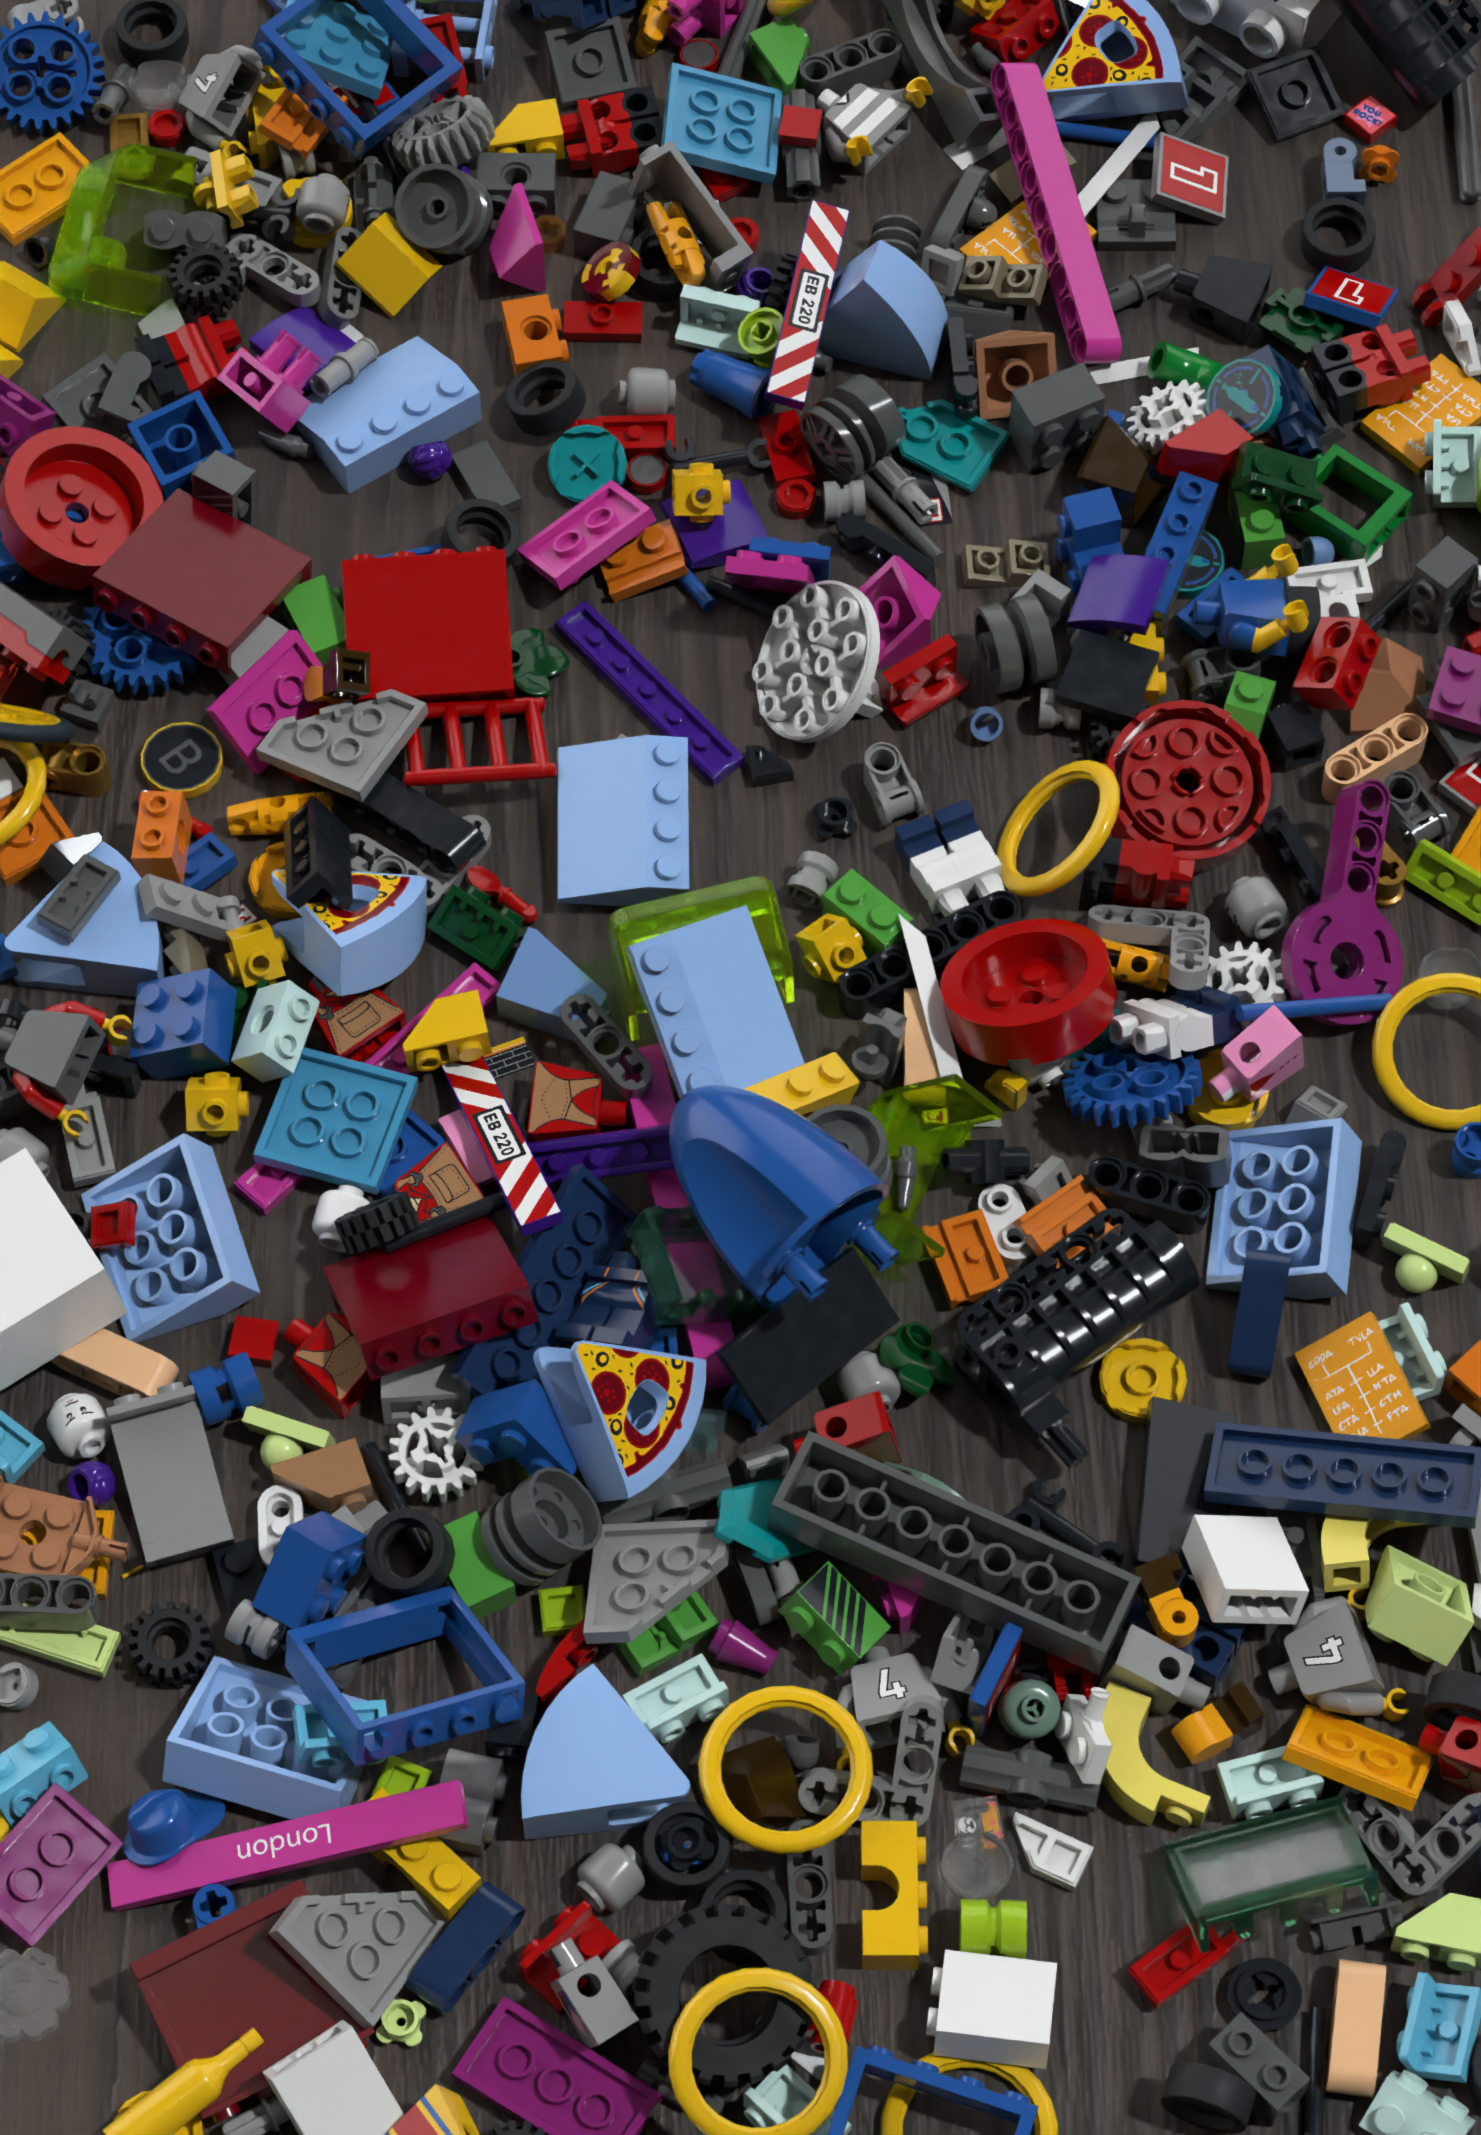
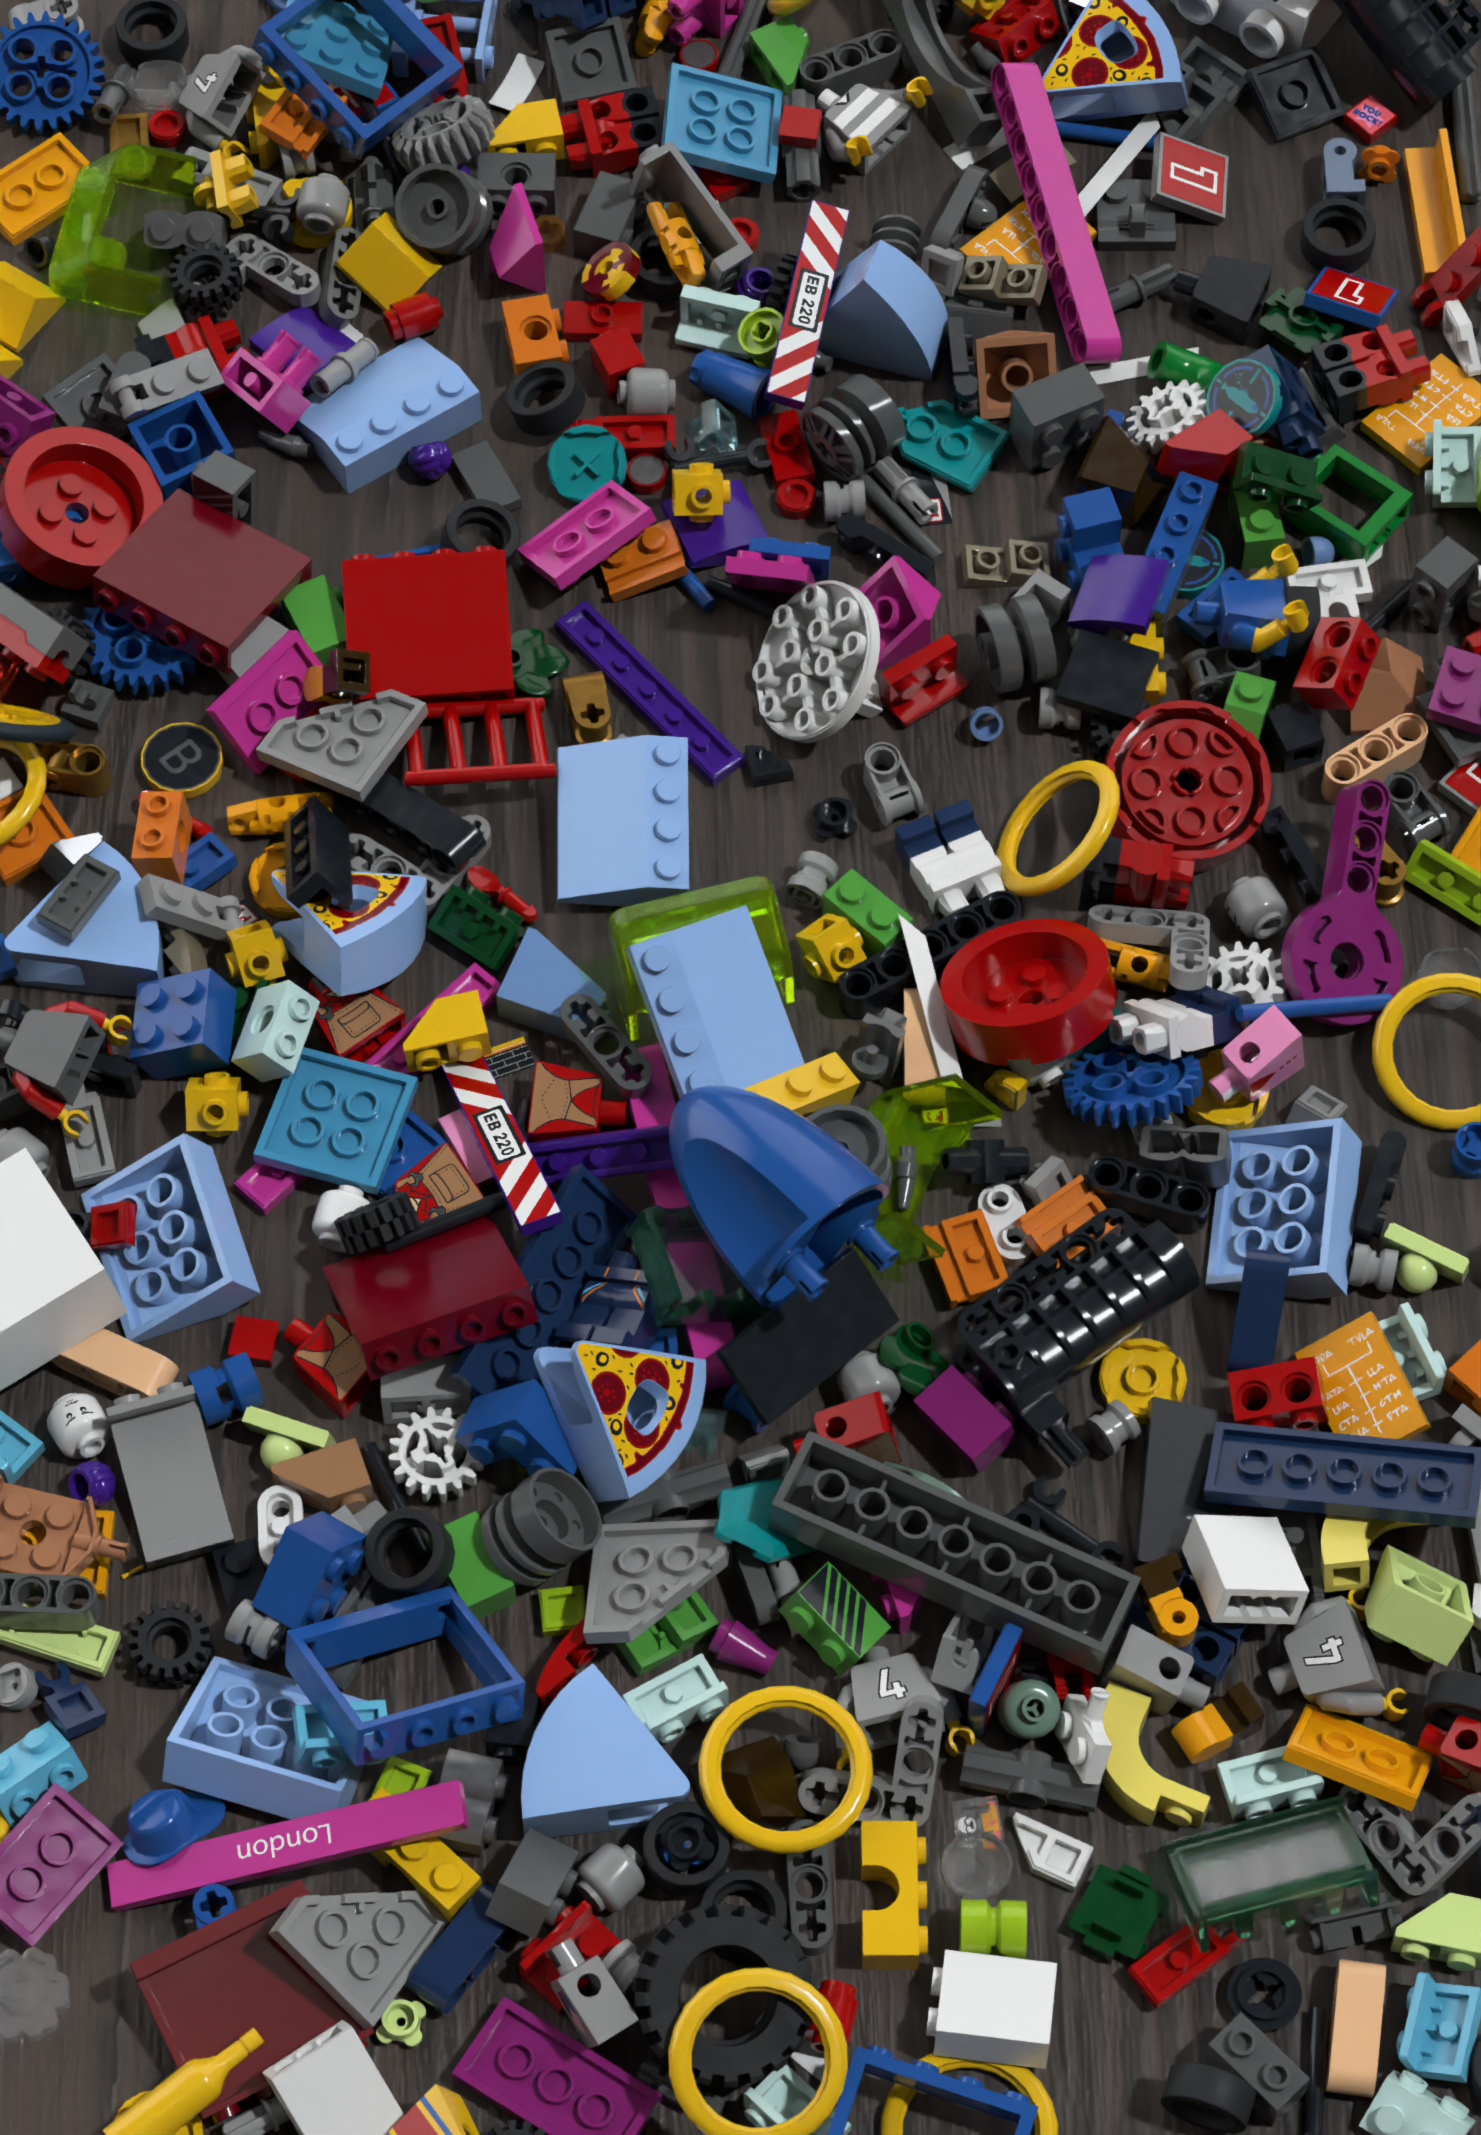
(69, 1706): none -> dark blue plate
(166, 383): none -> light grey plate
(412, 317): none -> red brick
(518, 82): none -> white sticker
(532, 1884): none -> dark grey brick
(588, 706): none -> pearl gold piece
(613, 356): none -> red brick
(717, 427): none -> clear light blue tile
(966, 1418): none -> magenta brick
(1113, 1427): none -> light grey wheel
(1117, 1913): none -> dark green piece
(1277, 1386): none -> red brick
(1373, 1267): none -> light grey wheel
(1434, 203): none -> light orange panel

